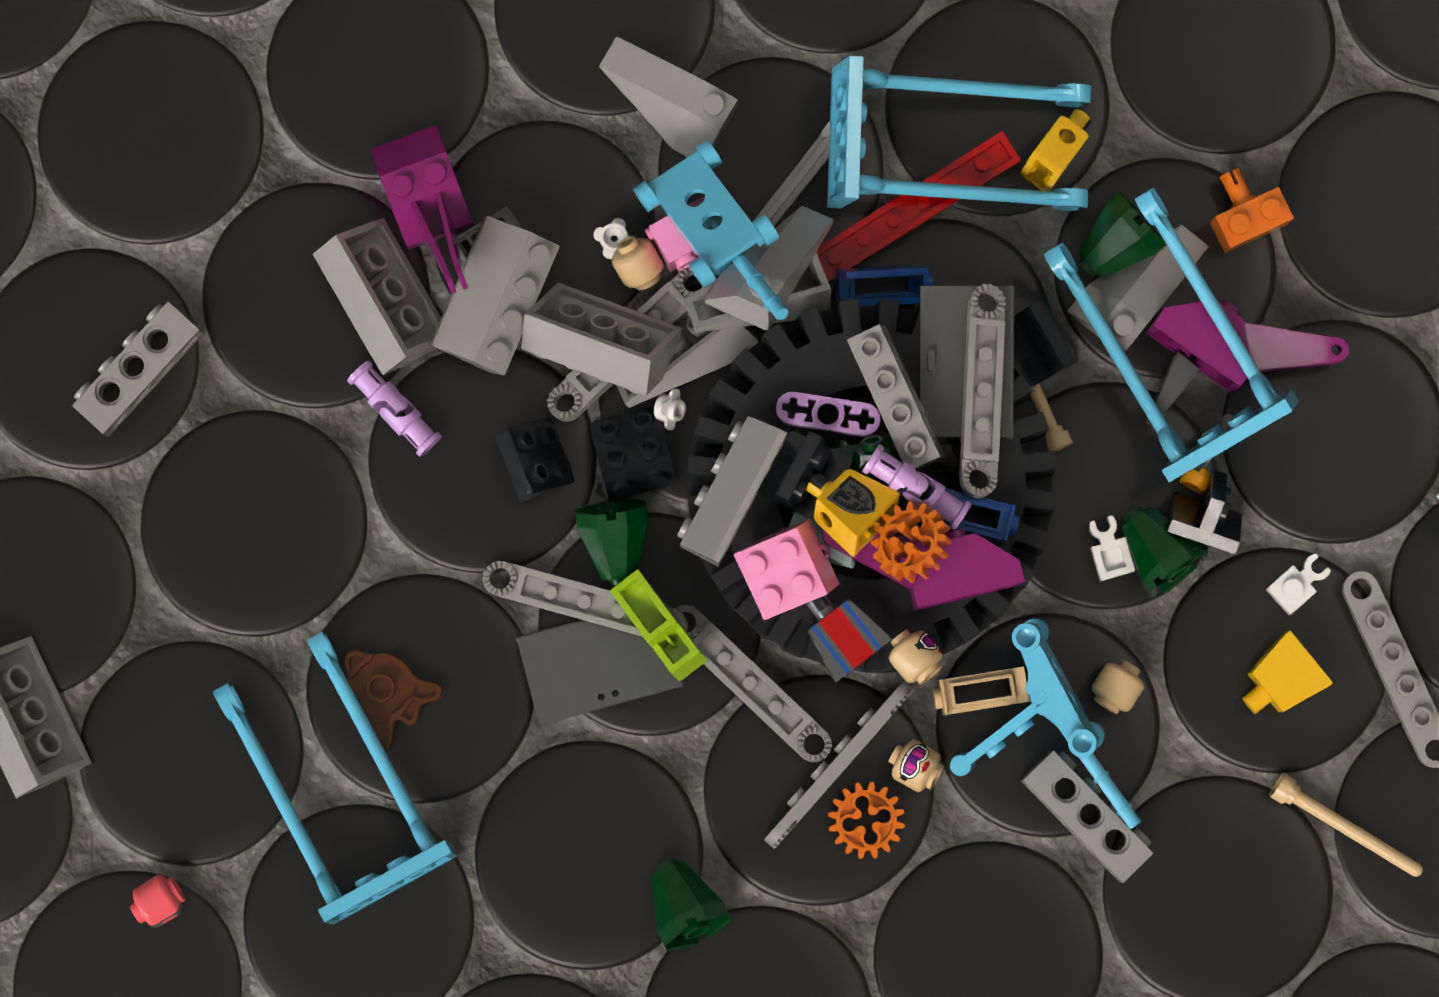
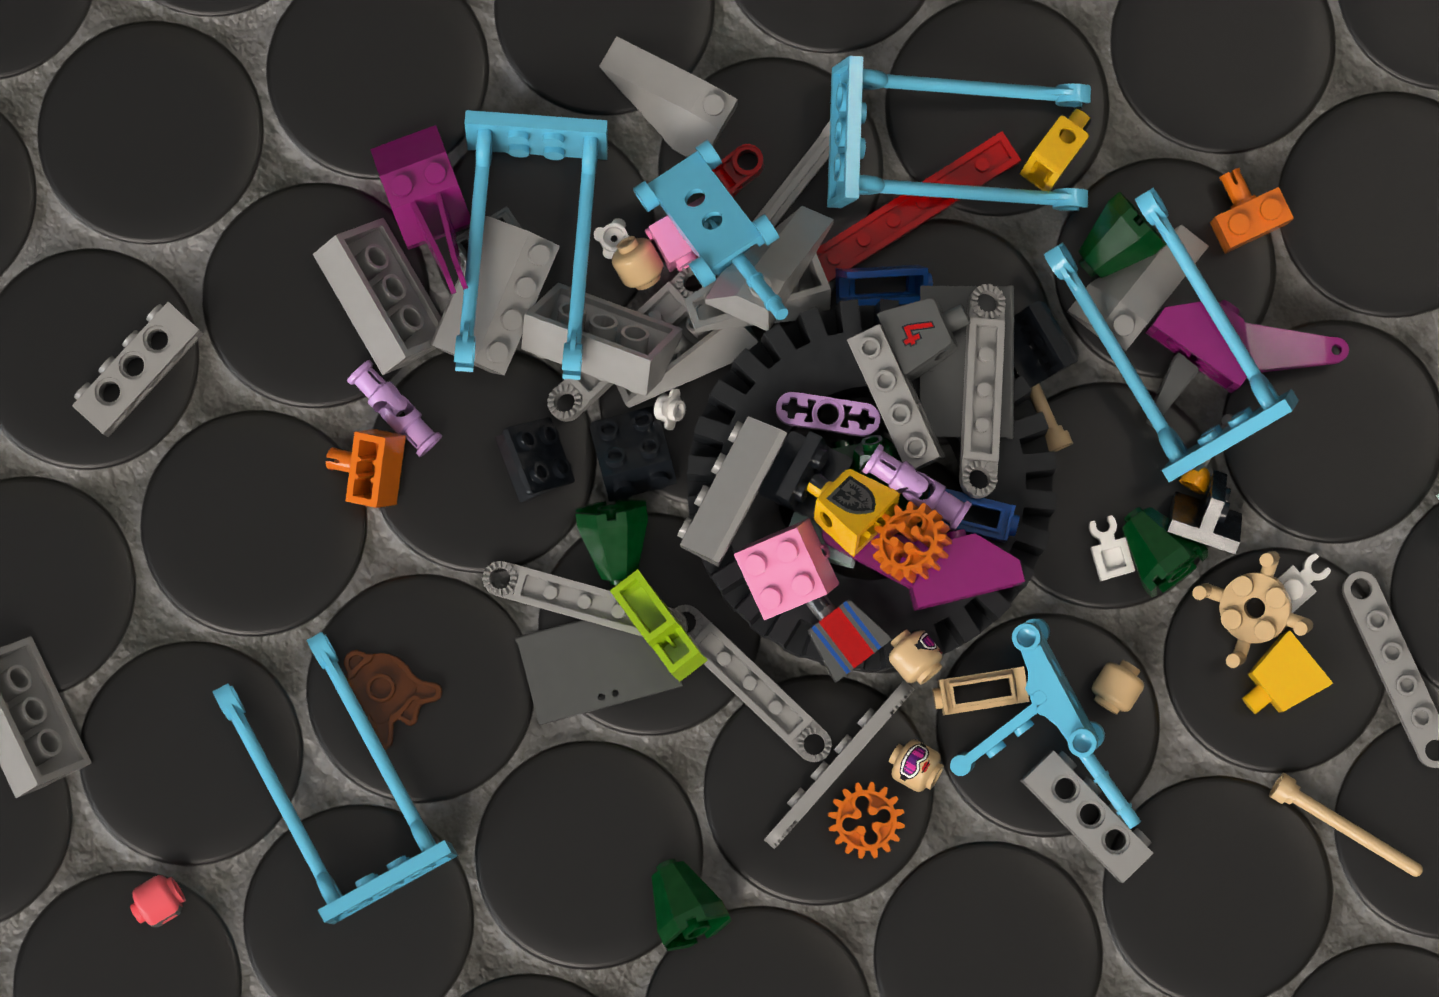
(372, 467): none -> orange brick
(554, 140): none -> medium azure piece
(732, 175): none -> red piece
(922, 334): none -> dark grey torso
(1236, 617): none -> tan plate

